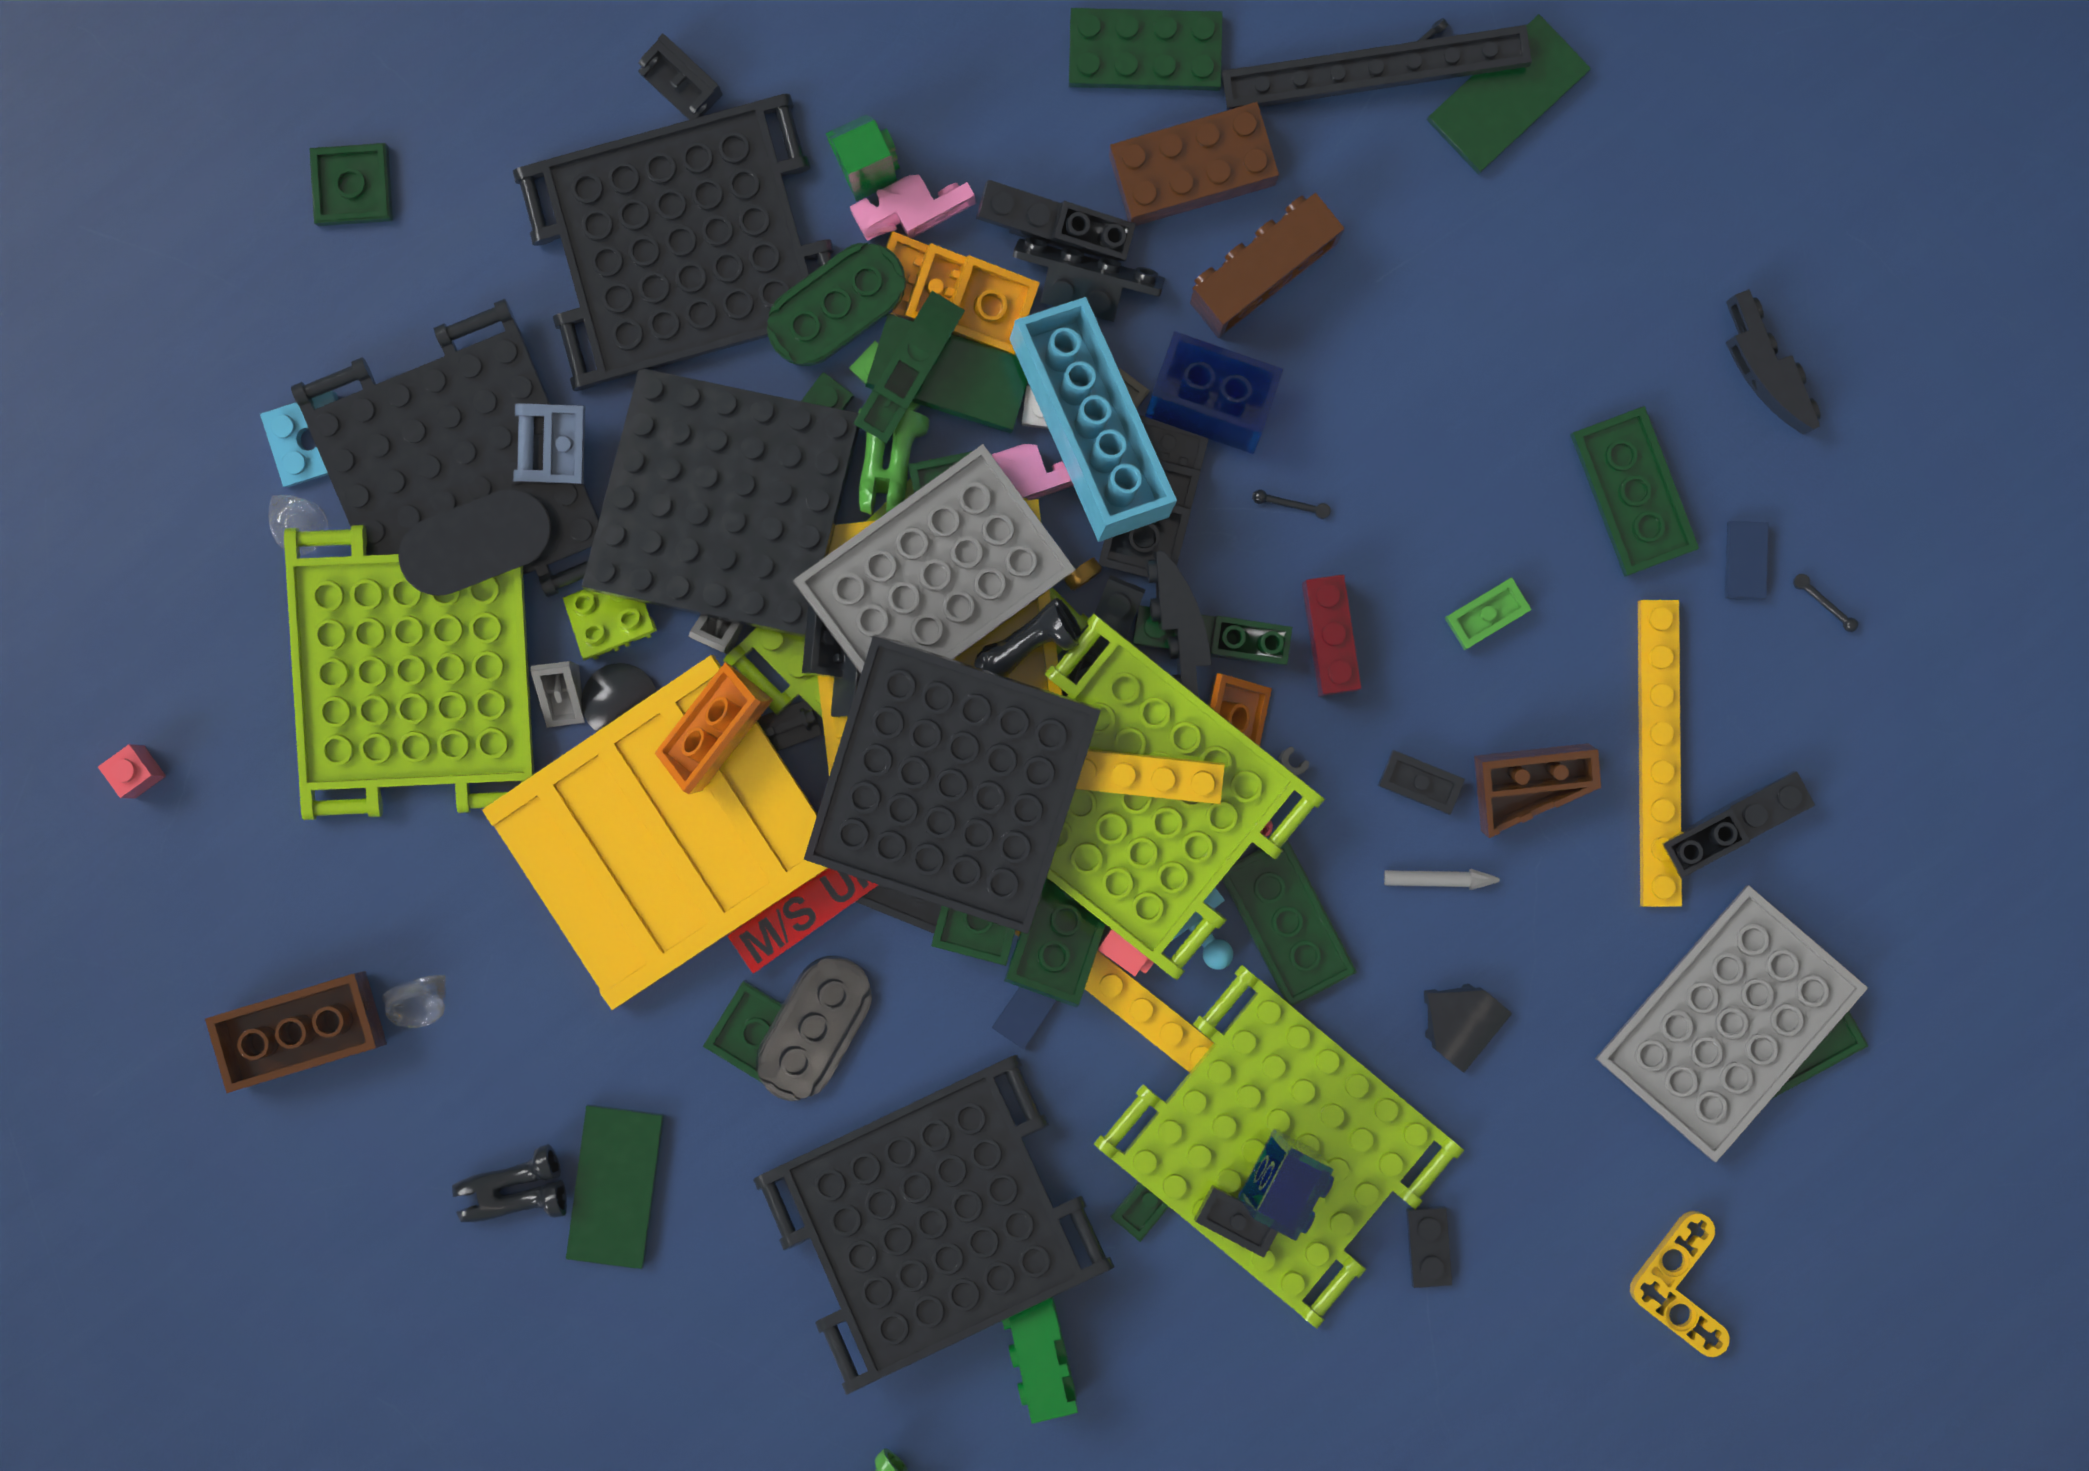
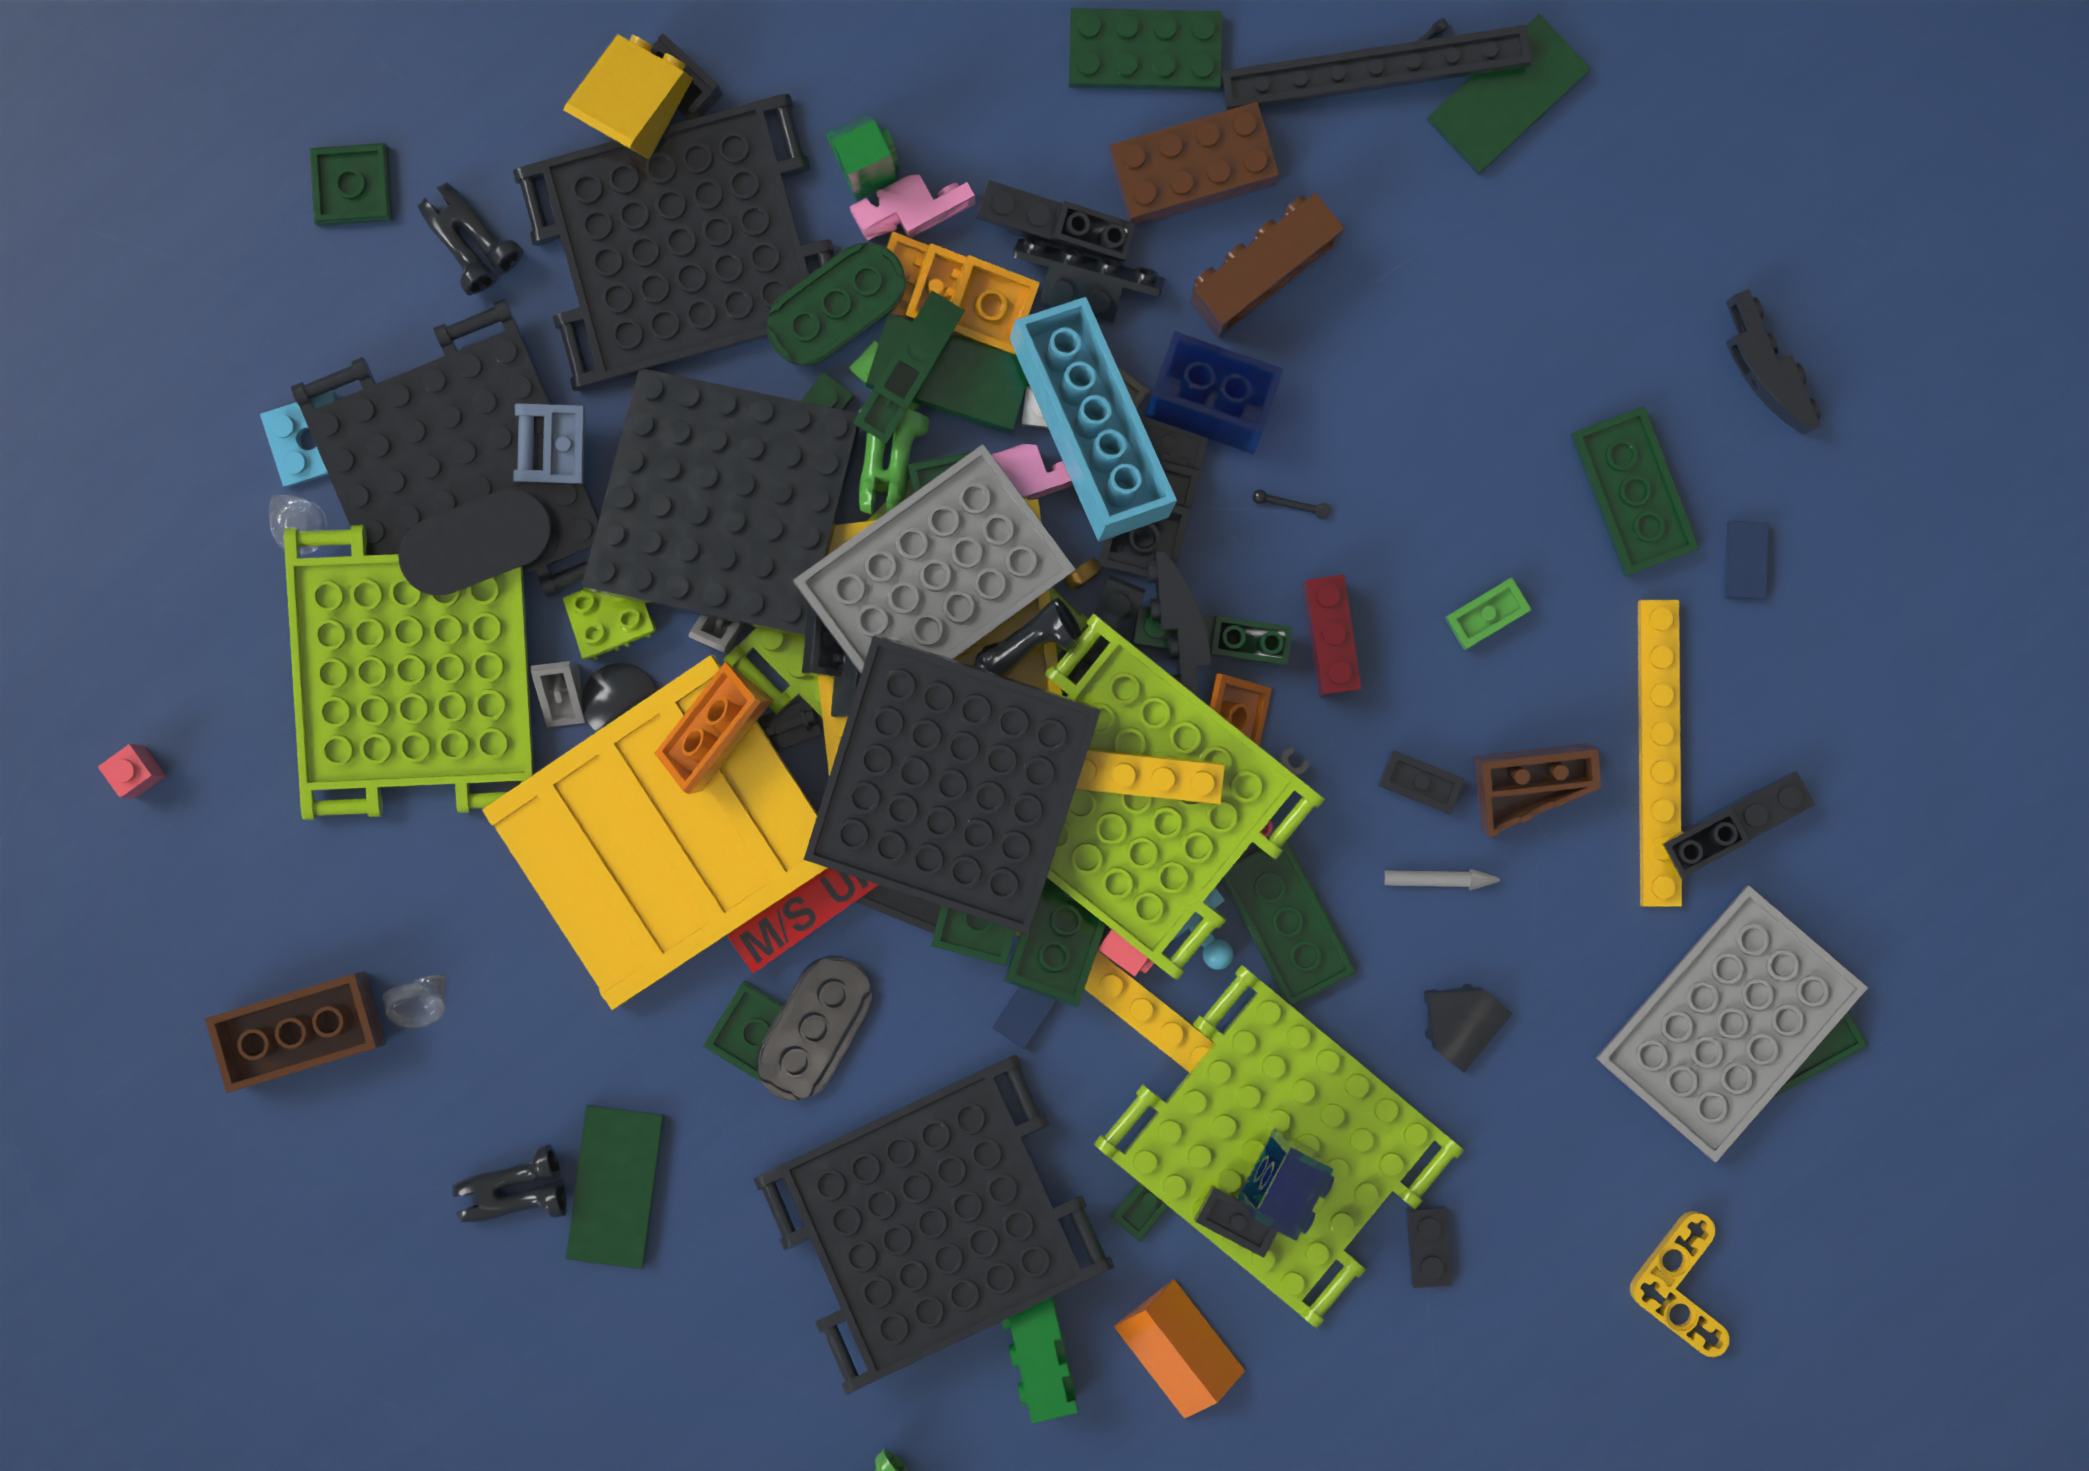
(447, 226): none -> black piece
(631, 94): none -> yellow slope
(1180, 1350): none -> orange slope
(1803, 582): black hinge -> none

